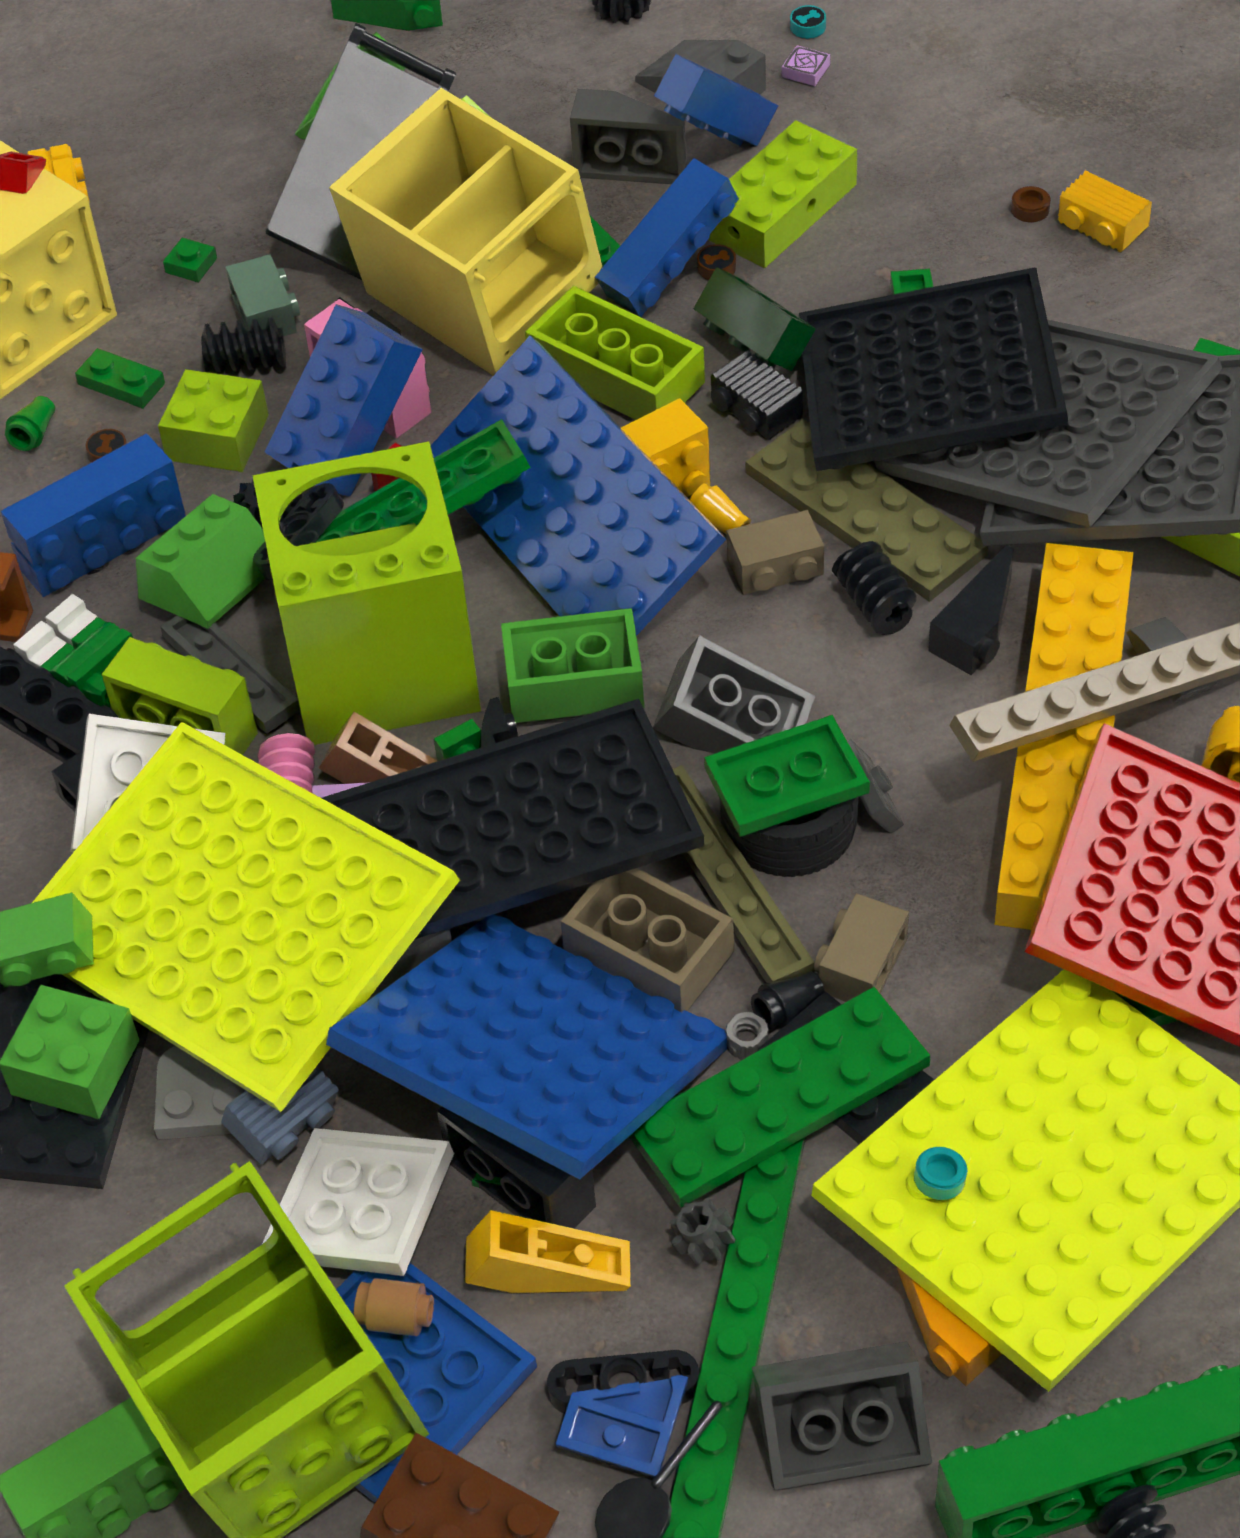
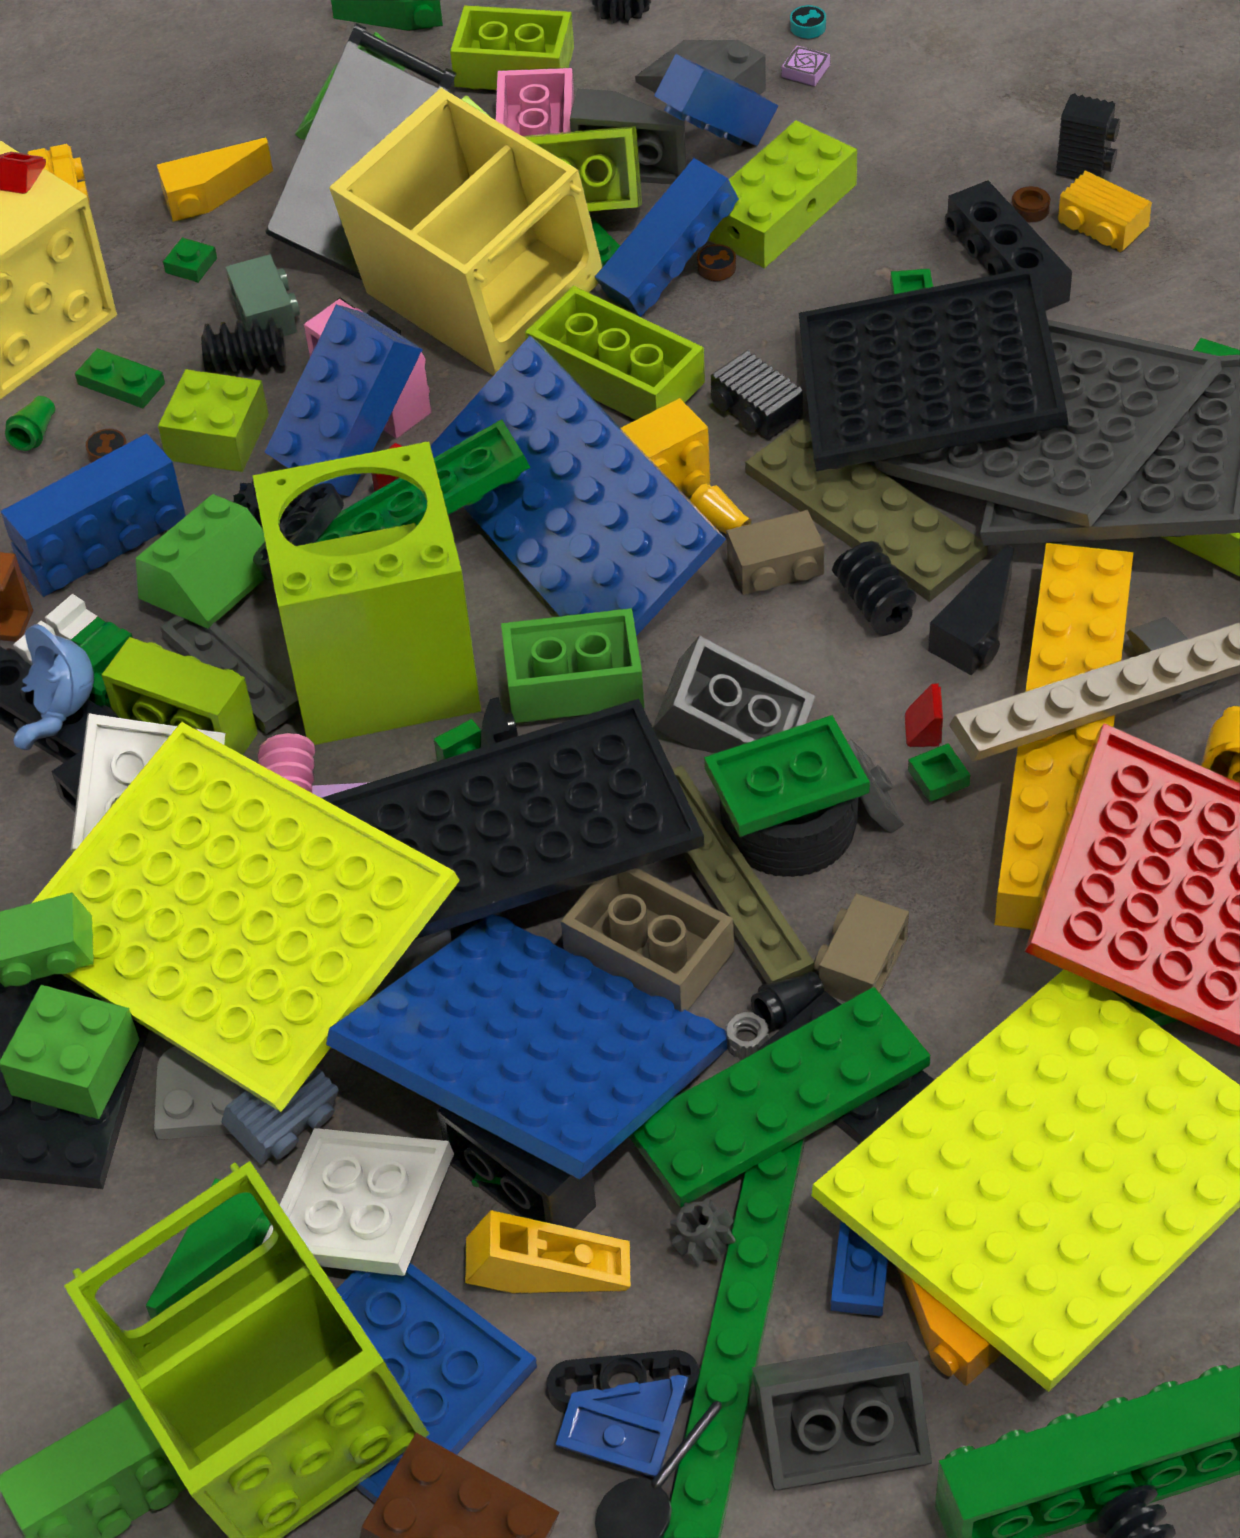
(60, 681): none -> medium blue piece
(210, 1248): none -> green slope
(211, 178): none -> yellow slope
(369, 753): medium nougat slope -> none
(393, 1306): medium nougat brick -> none
(508, 40): none -> lime brick
(535, 100): none -> bright pink brick
(605, 164): none -> lime brick
(753, 320): dark green brick -> none
(858, 1275): none -> blue plate
(925, 719): none -> red slope
(939, 772): none -> green plate
(940, 1173): teal tile -> none
(1005, 241): none -> black brick
(1086, 137): none -> black brick

